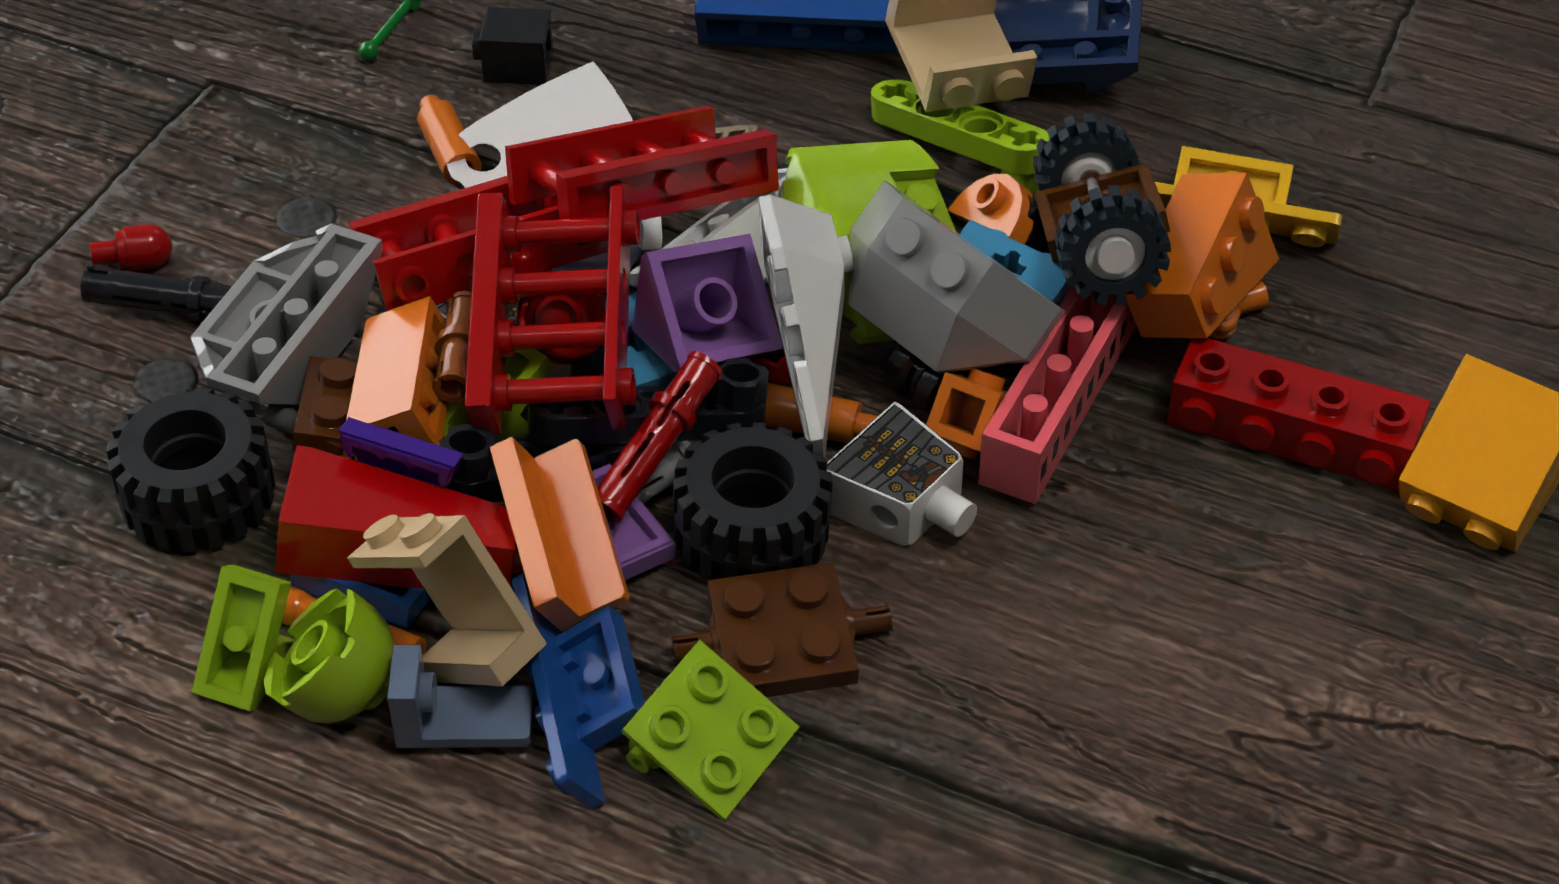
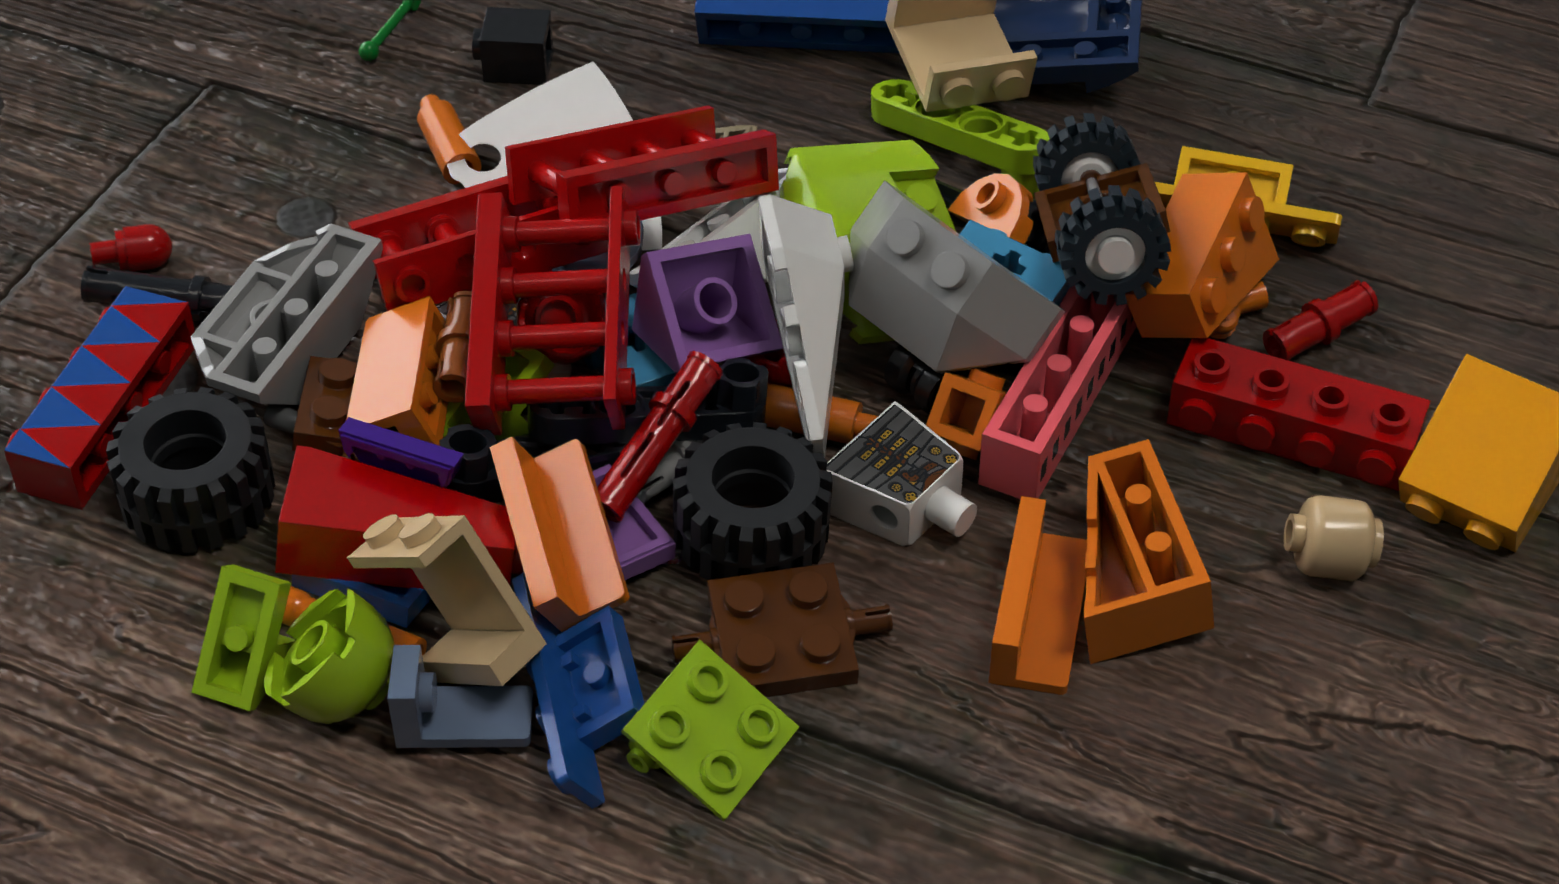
(119, 366): none -> red brick
(1038, 606): none -> orange panel
(1139, 558): none -> orange wedge
(1321, 321): none -> red pin
(1334, 537): none -> tan head

